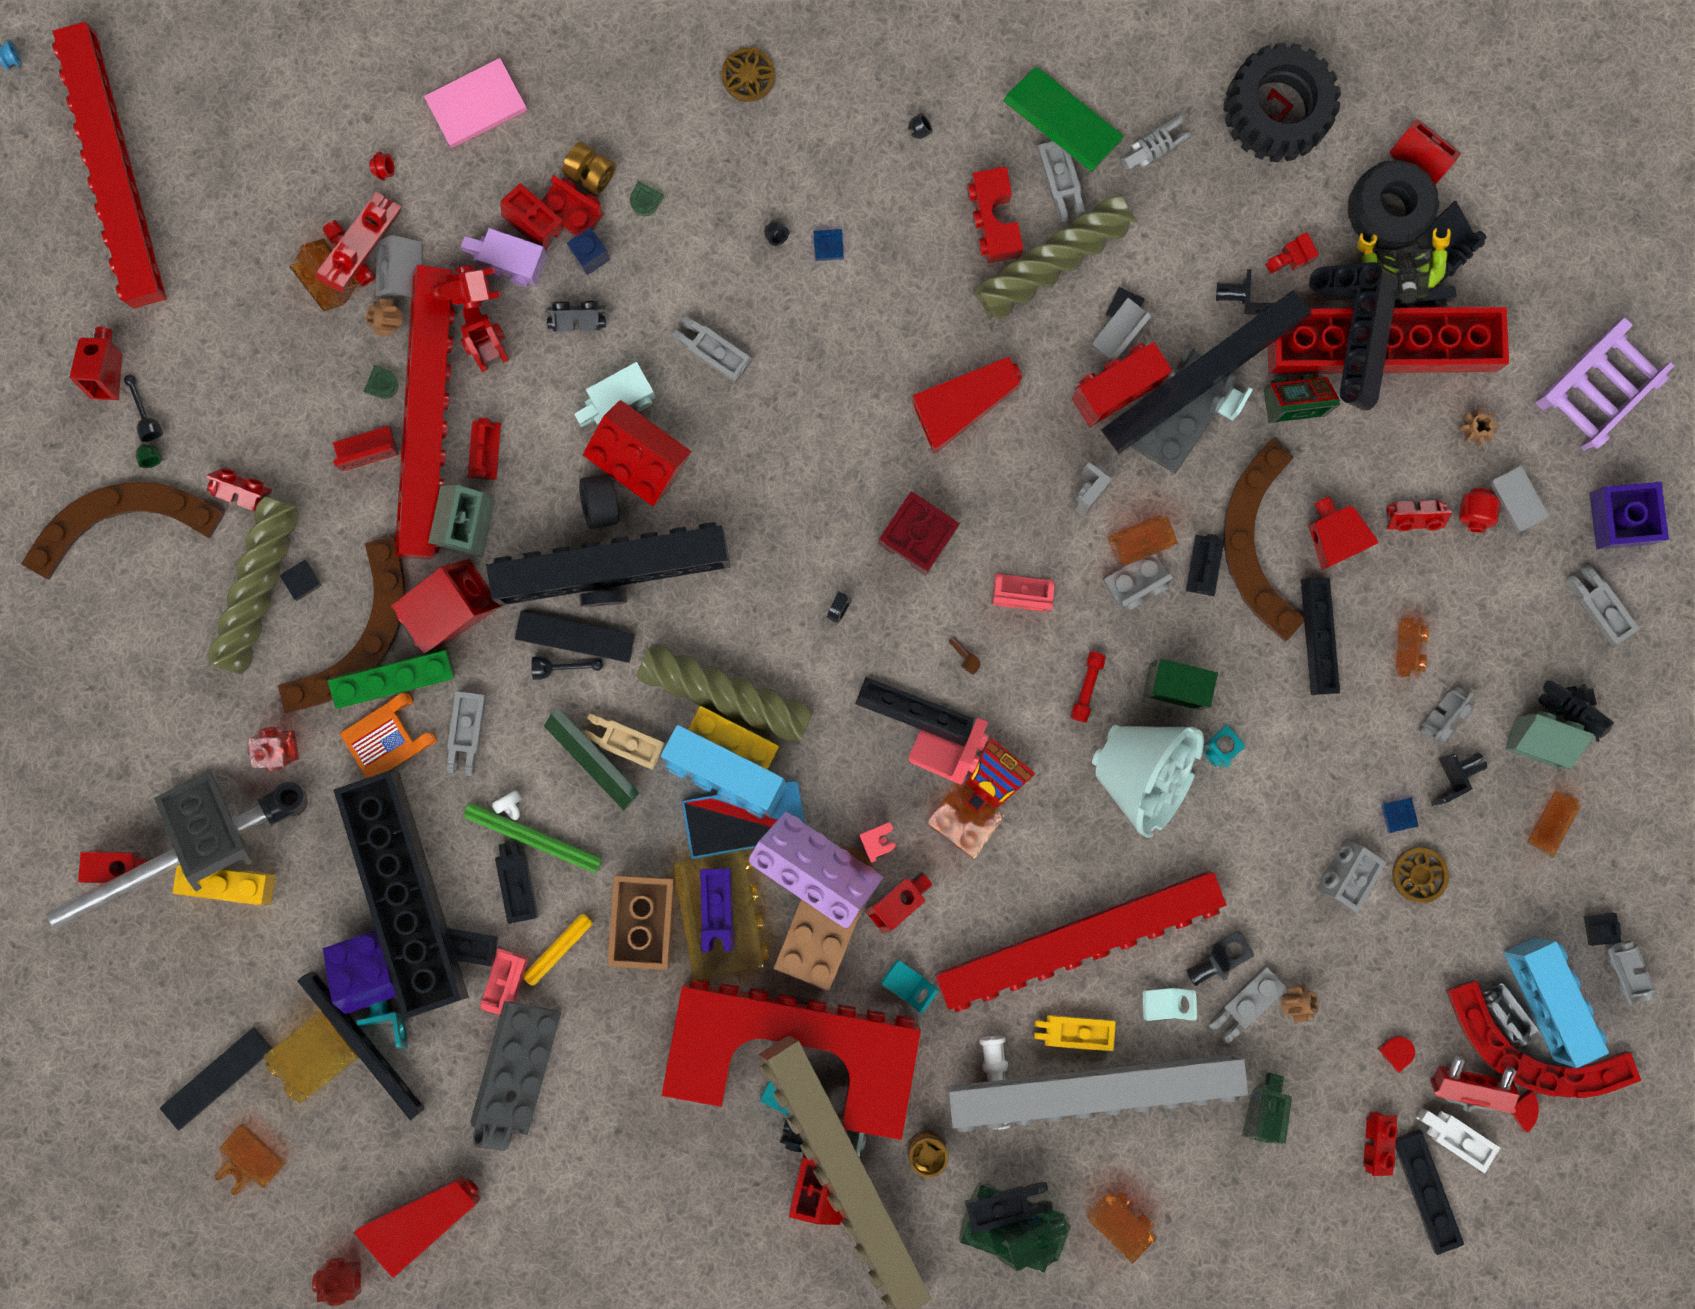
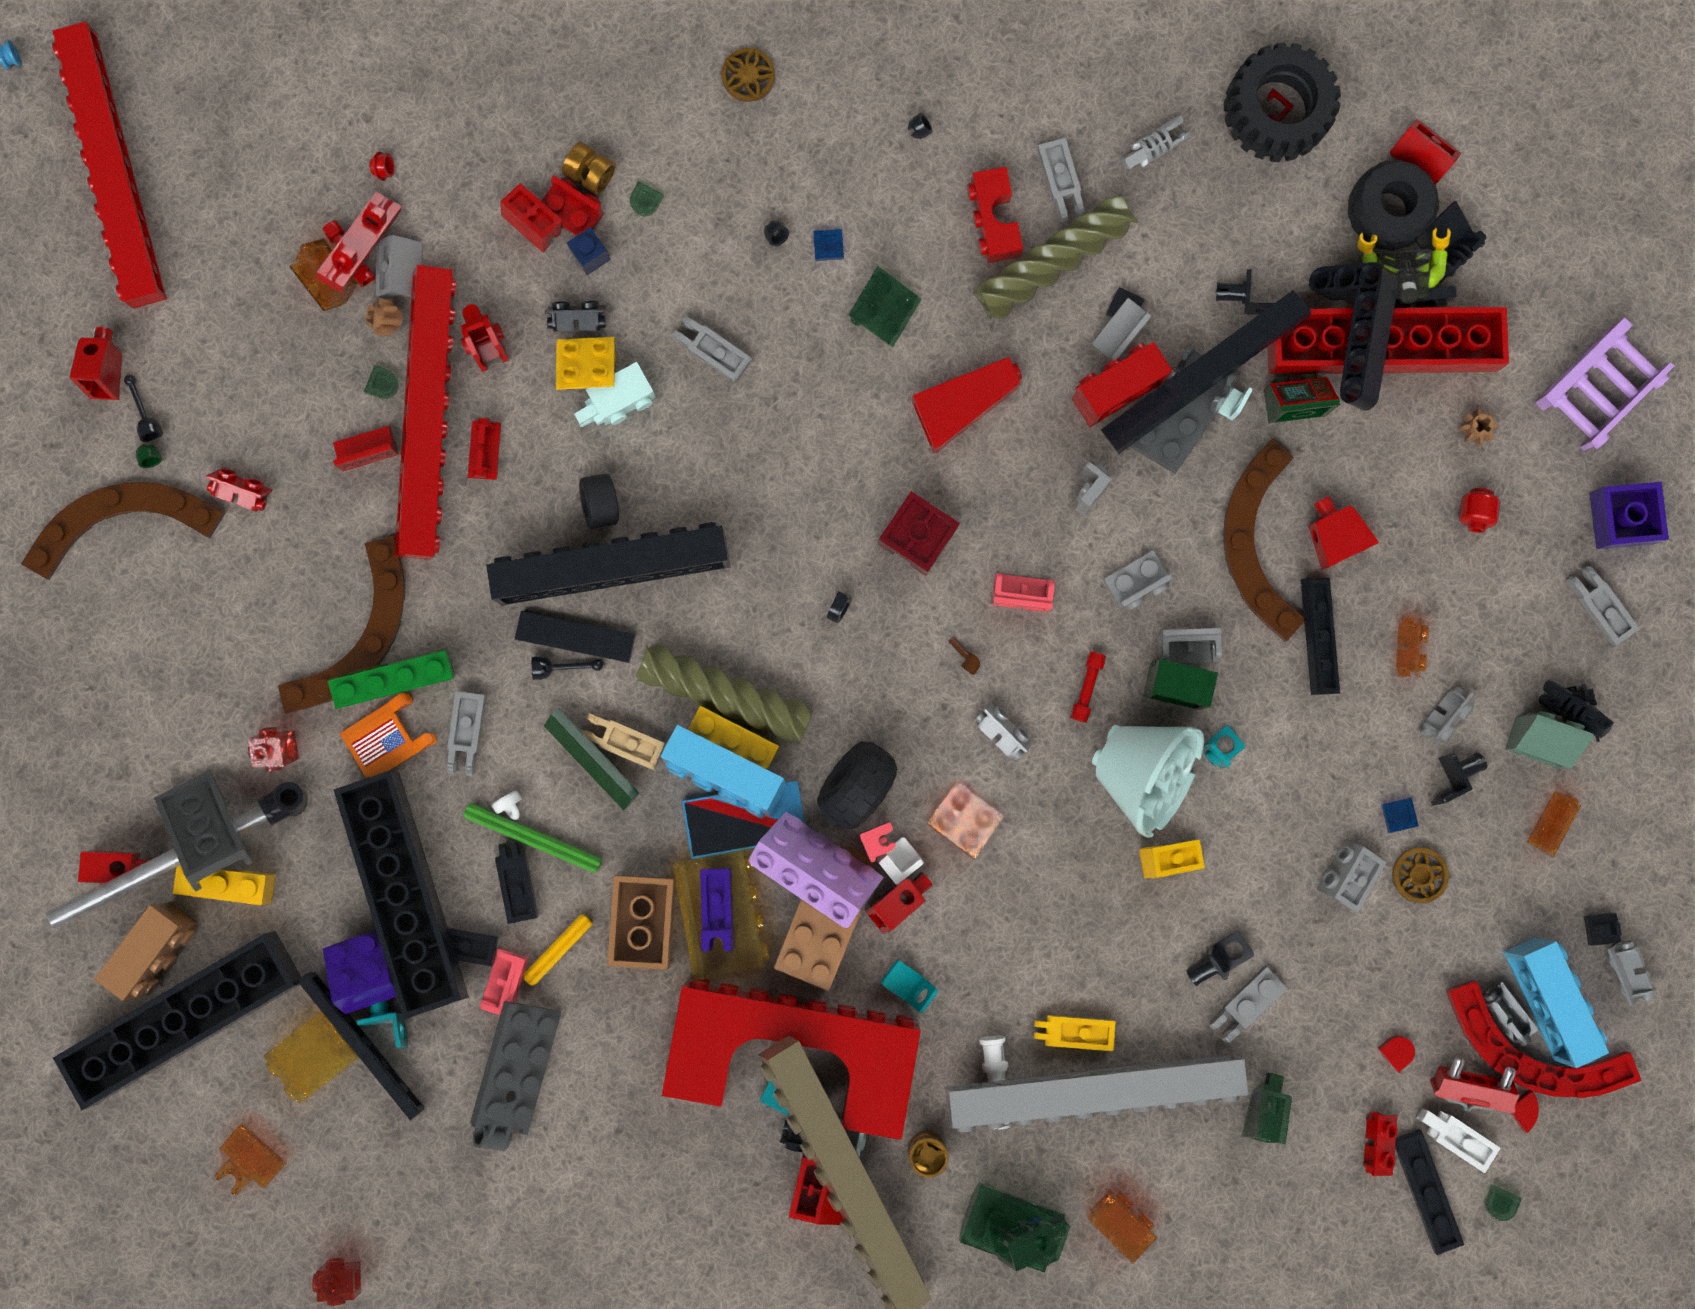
(147, 951): none -> medium nougat brick
(178, 1020): none -> black brick
(216, 1079): black tile -> none
(250, 594): olive piece -> none
(300, 580): black tile -> none
(412, 1227): red slope -> none
(445, 605): red slope -> none
(461, 519): sand green slope -> none
(466, 287): red hinge -> none
(475, 103): bright pink tile -> none
(510, 255): lavender hinge -> none
(585, 363): none -> yellow hinge
(603, 598): black piece -> none
(636, 453): red brick -> none
(857, 785): none -> black tyre
(884, 307): none -> clear green hinge
(900, 861): none -> white panel
(915, 711): black tile -> none
(948, 757): coral bracket -> none
(995, 777): torso -> none
(1005, 1207): black hinge -> none
(1012, 738): none -> light grey hinge
(1063, 118): green tile -> none
(1079, 940): red brick -> none
(1142, 540): clear orange hinge -> none
(1166, 1004): light aqua bracket -> none
(1171, 859): none -> yellow plate
(1190, 645): none -> light grey hinge
(1205, 565): black hinge -> none
(1296, 253): red piece -> none
(1300, 1003): medium nougat gear -> none
(1431, 515): red hinge -> none
(1501, 1203): none -> clear green tile
(1519, 499): light grey panel -> none

